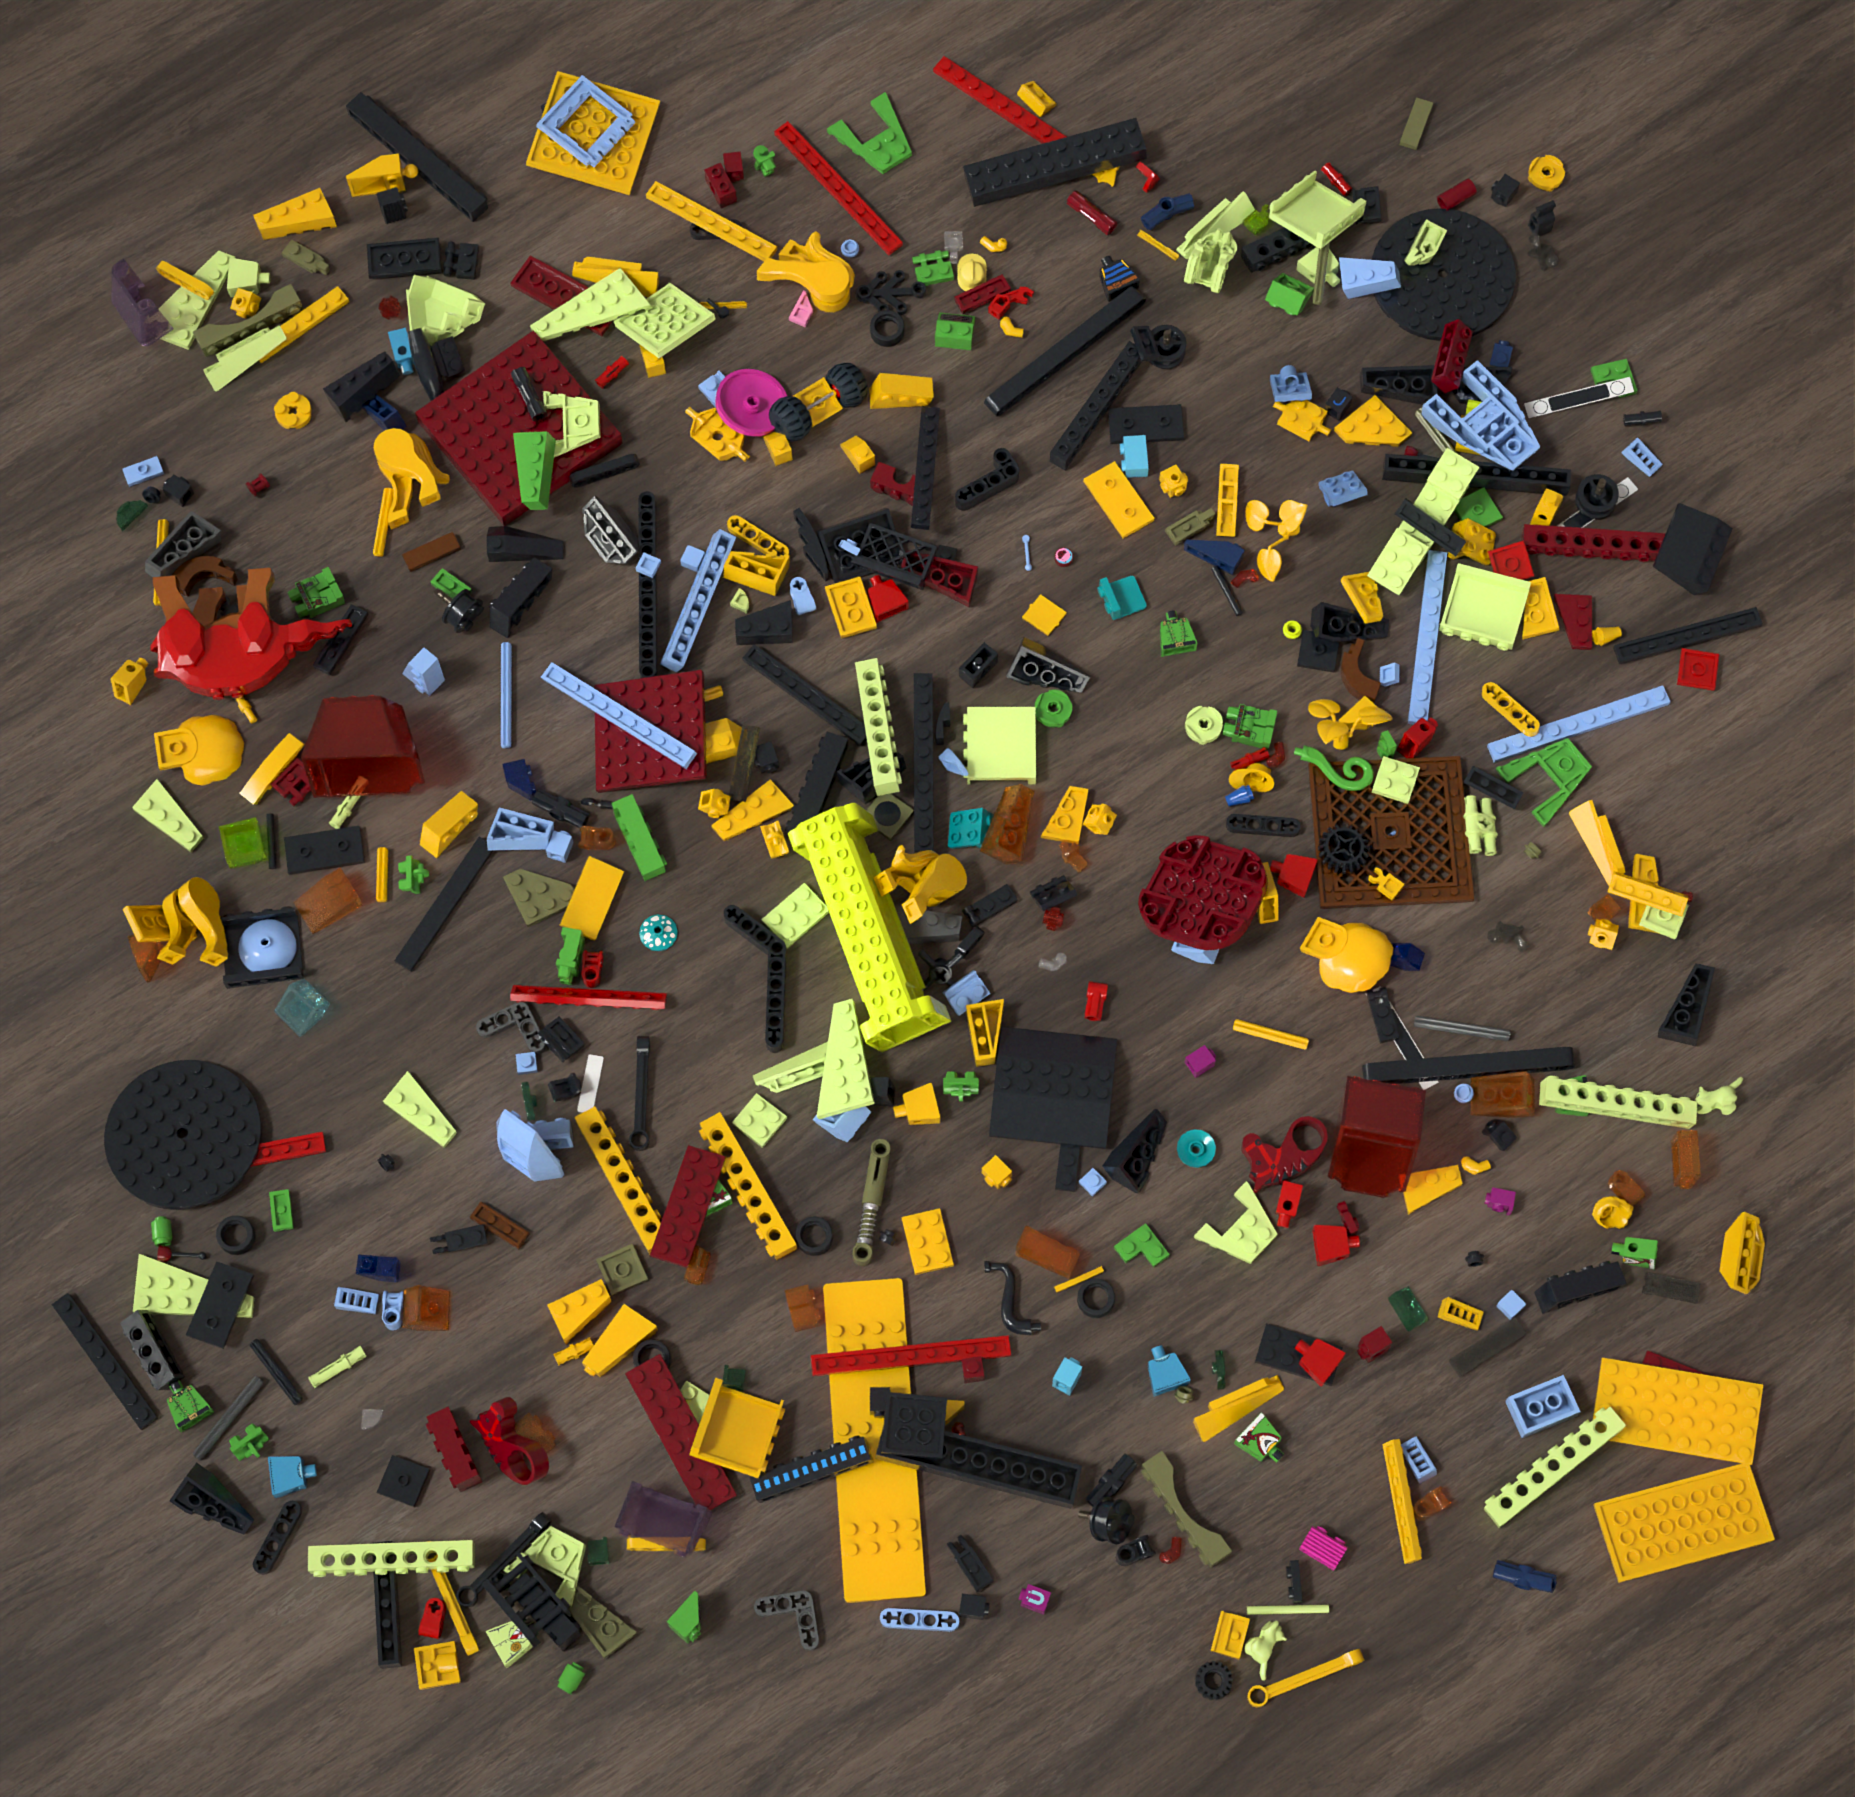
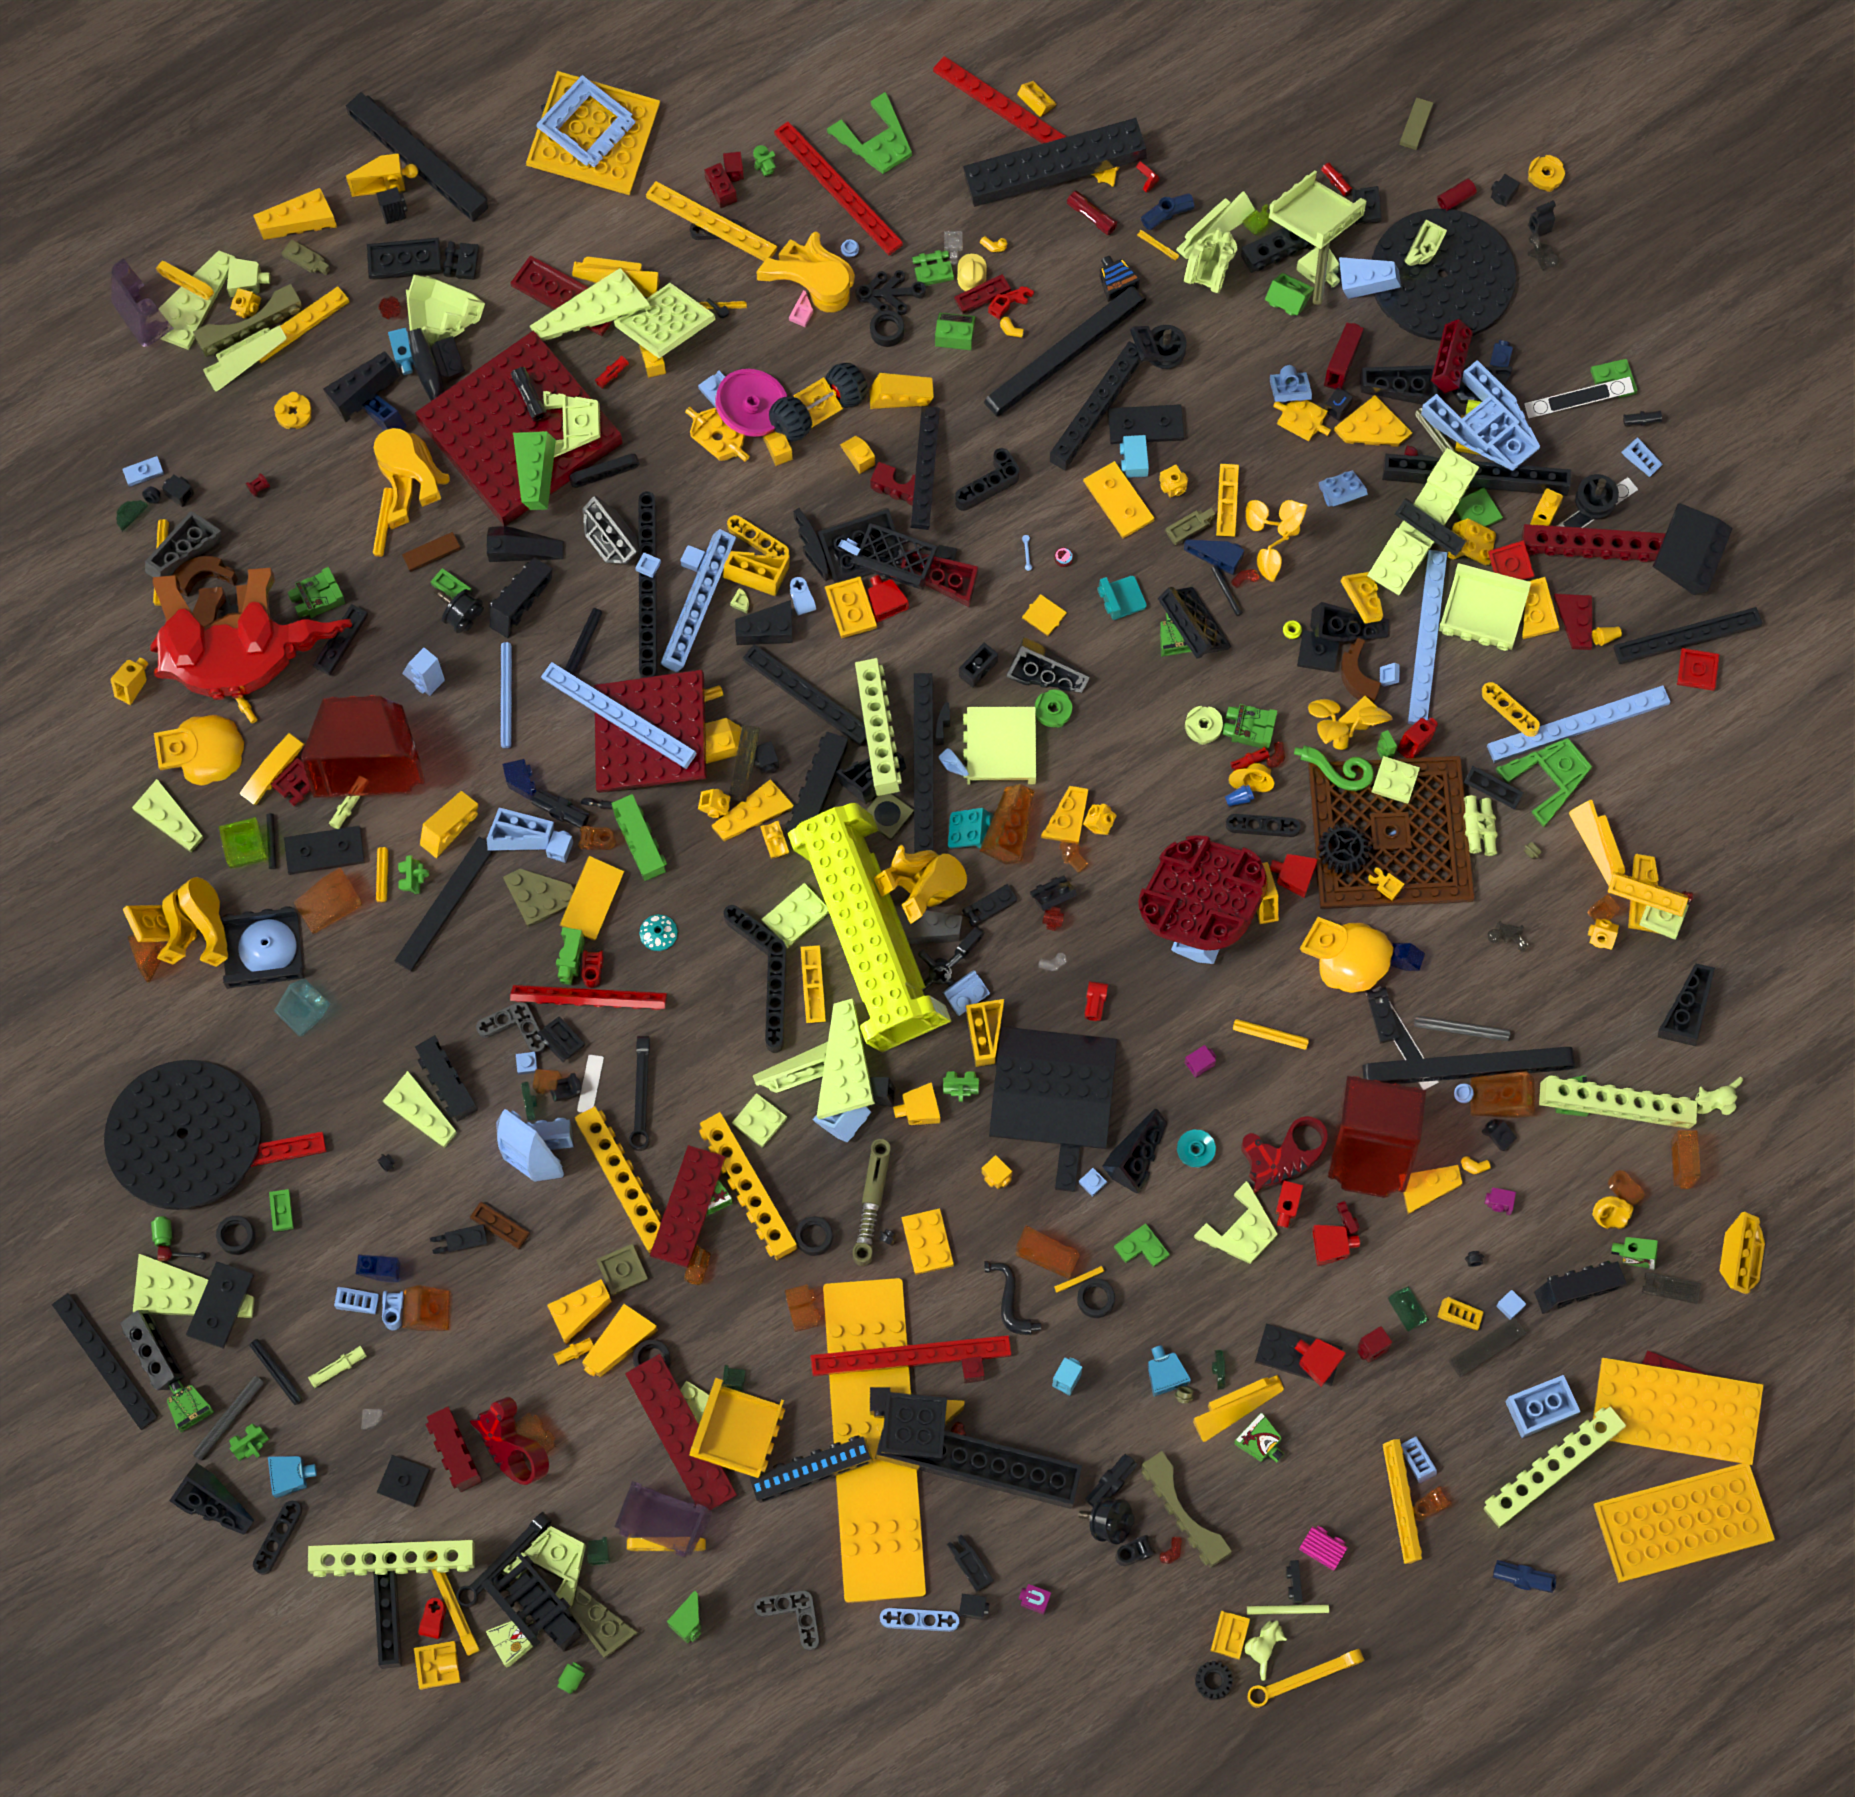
(445, 1078): none -> black wedge
(545, 1080): none -> clear orange panel
(583, 641): none -> black axle
(813, 984): none -> yellow slope
(1185, 621): none -> black fence
(1343, 356): none -> dark red slope

